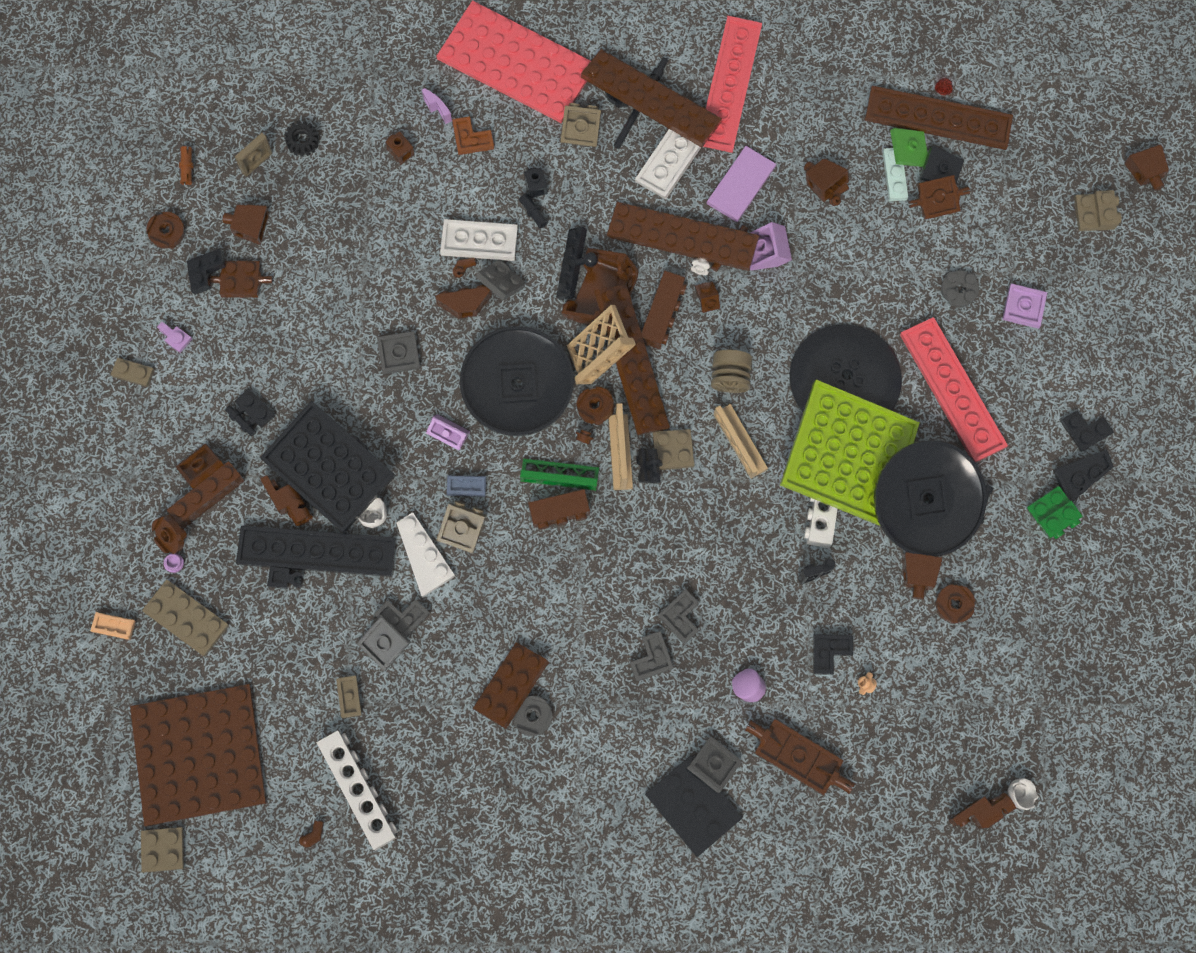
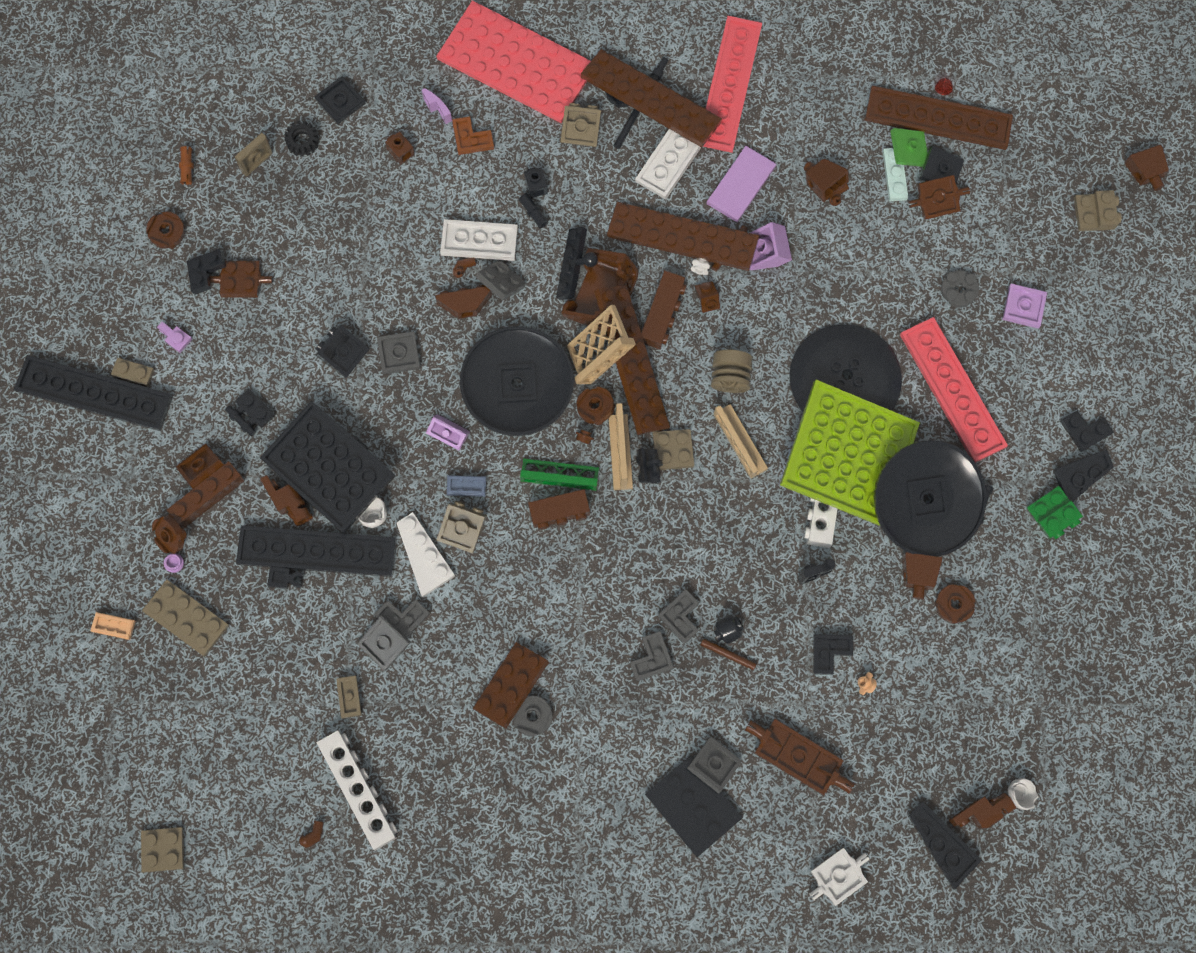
(93, 392): none -> black plate
(197, 755): reddish brown plate -> none
(248, 222): reddish brown torso -> none
(340, 100): none -> black plate
(341, 350): none -> black plate
(728, 654): none -> reddish brown bar
(729, 629): none -> black head
(749, 685): lavender hair -> none
(839, 876): none -> white plate
(947, 849): none -> black wing

